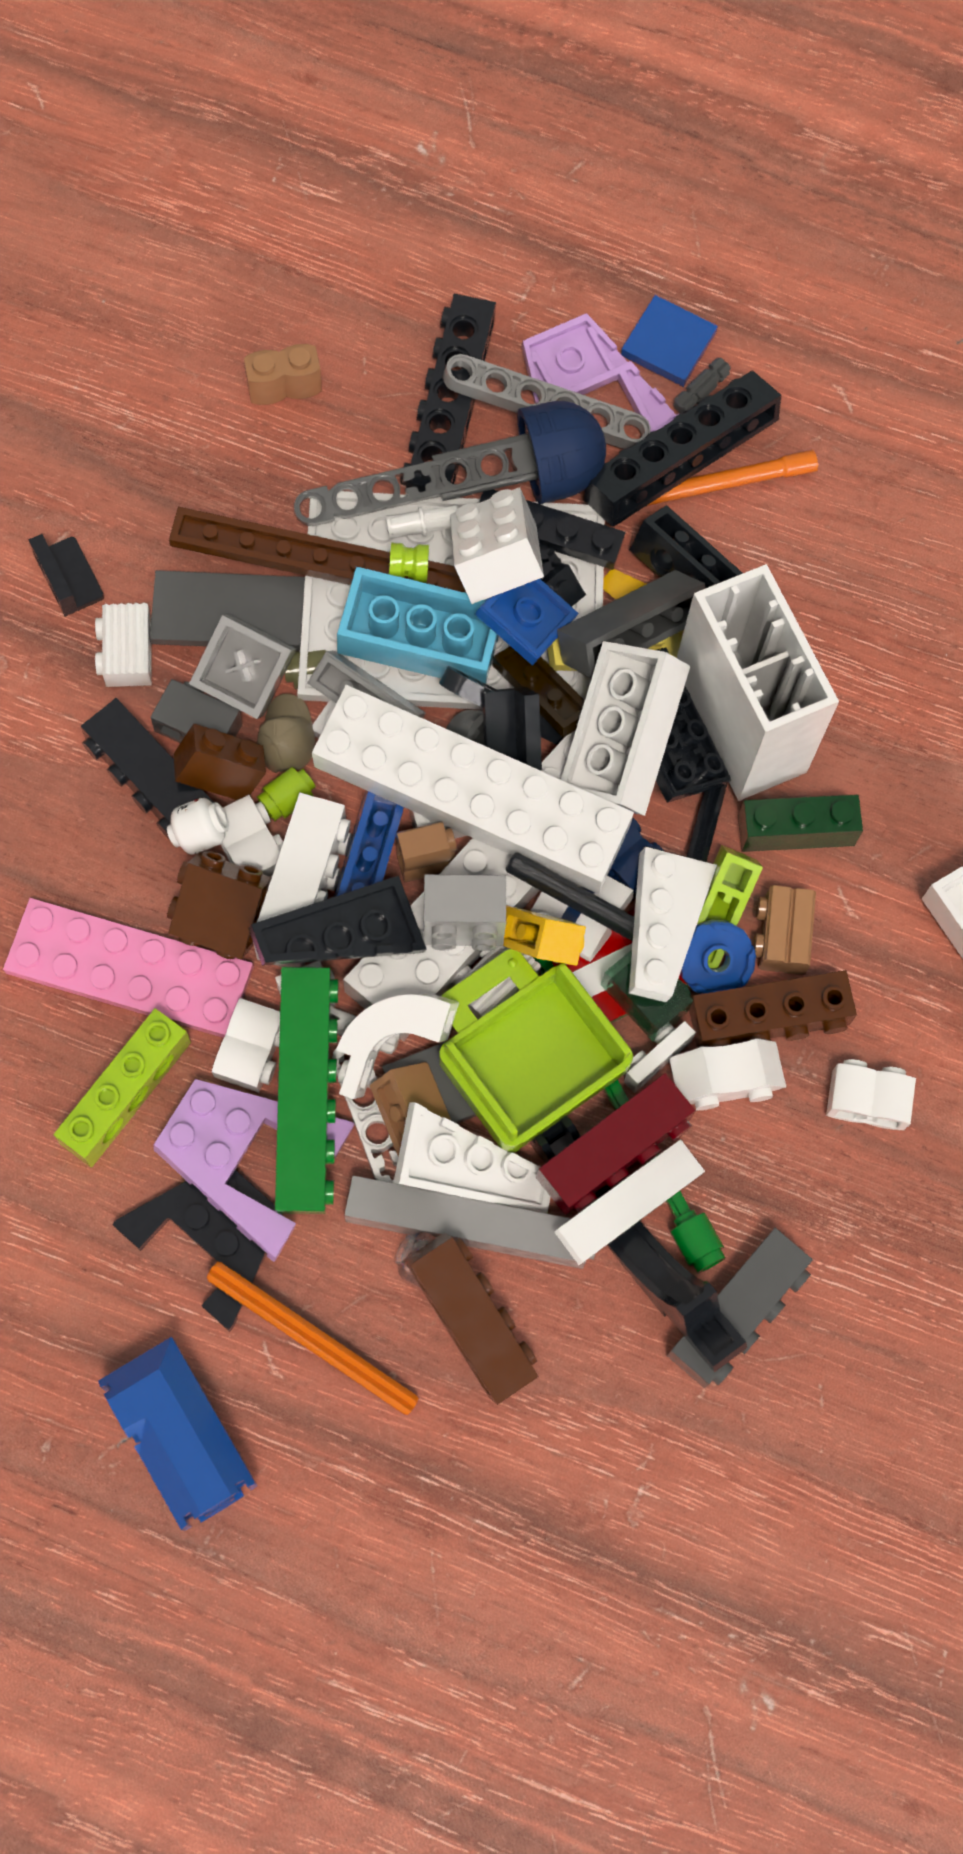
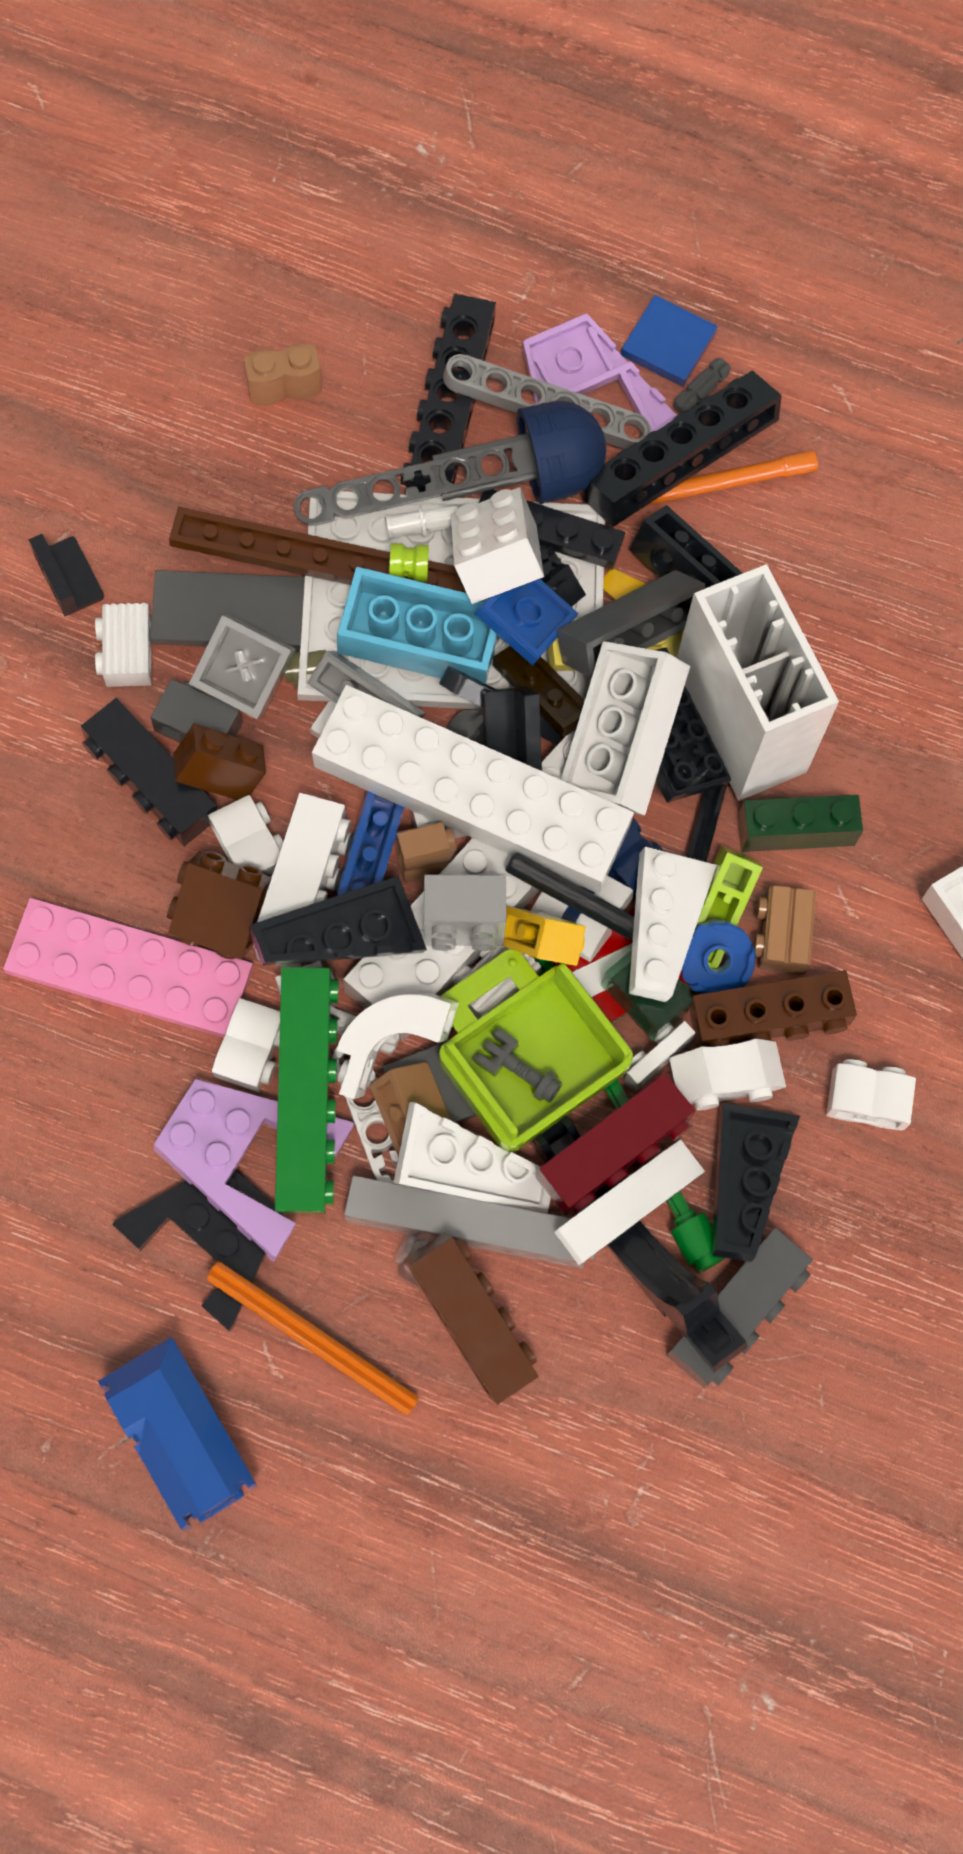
(122, 1088): lime brick -> none
(198, 826): white head -> none
(282, 793): lime brick -> none
(287, 734): dark tan piece -> none
(546, 1086): none -> dark grey hinge
(748, 1172): none -> black wing

